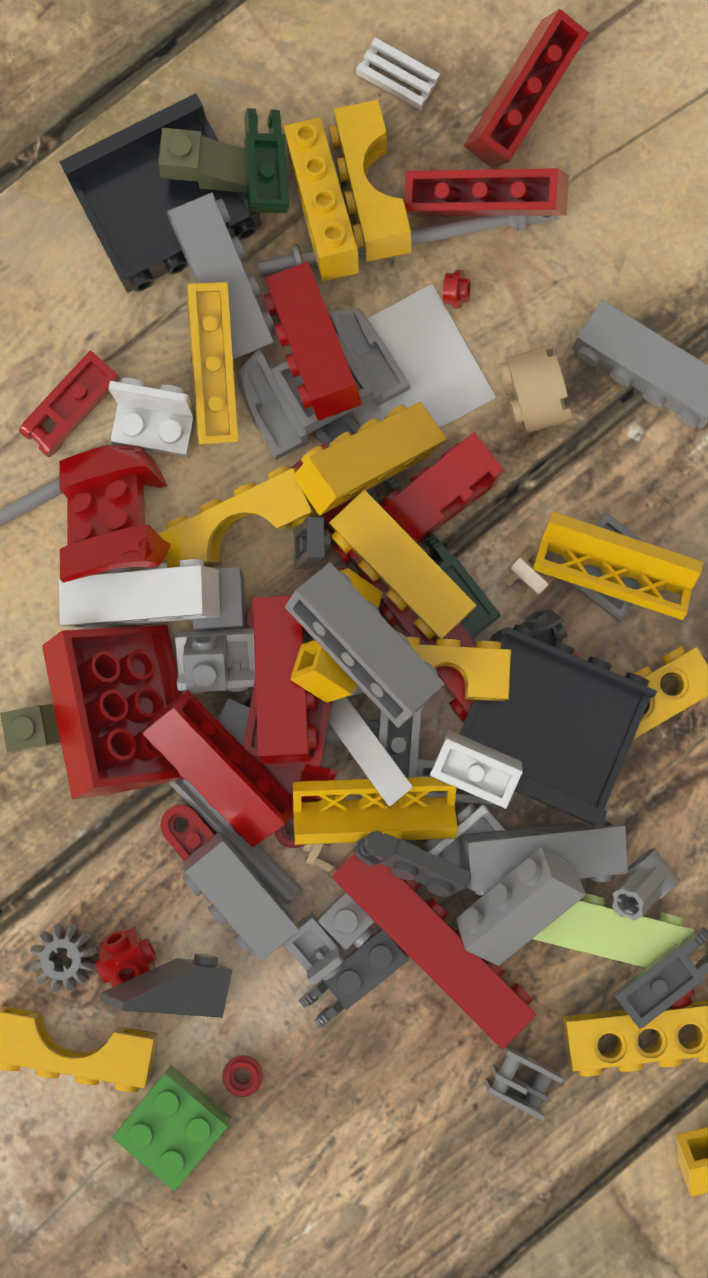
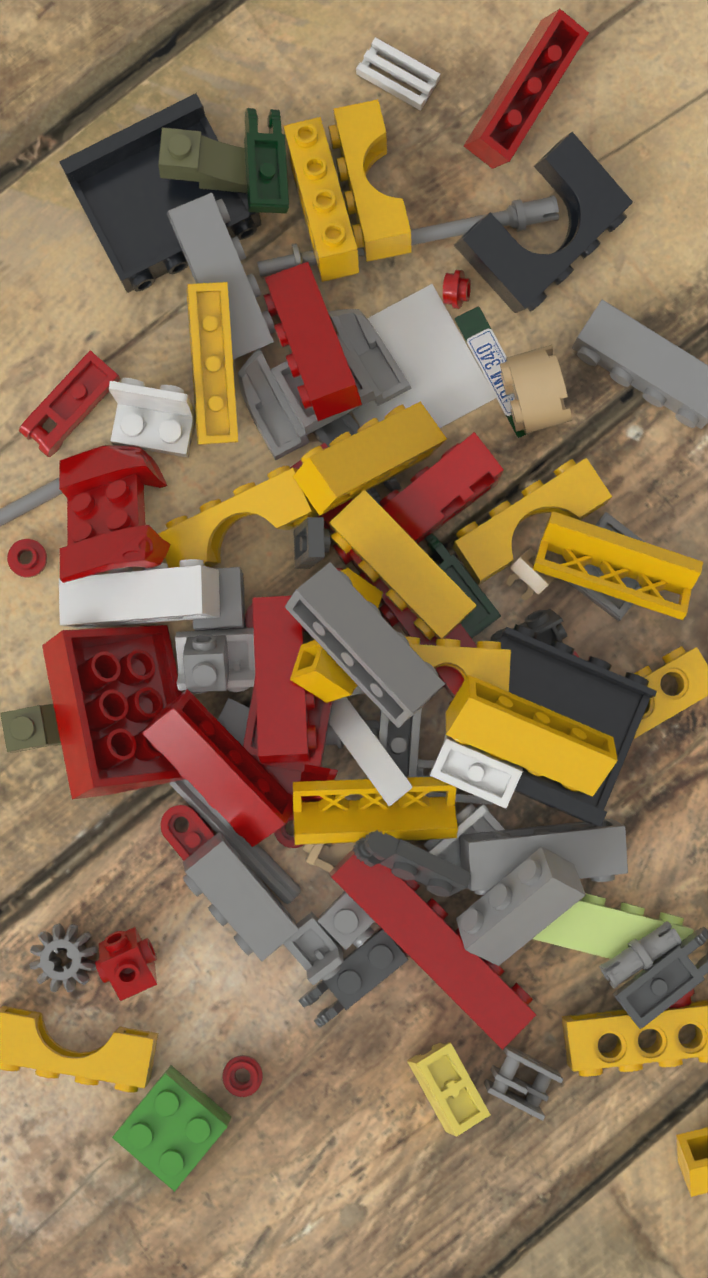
(33, 568): none -> red plate
(176, 987): dark grey slope -> none
(449, 1088): none -> light yellow hinge
(487, 192): red brick -> none
(488, 356): none -> sticker
(488, 547): none -> yellow arch
(530, 736): none -> yellow brick
(592, 206): none -> black arch
(640, 954): none -> light grey pin
(646, 883): light grey piece -> none

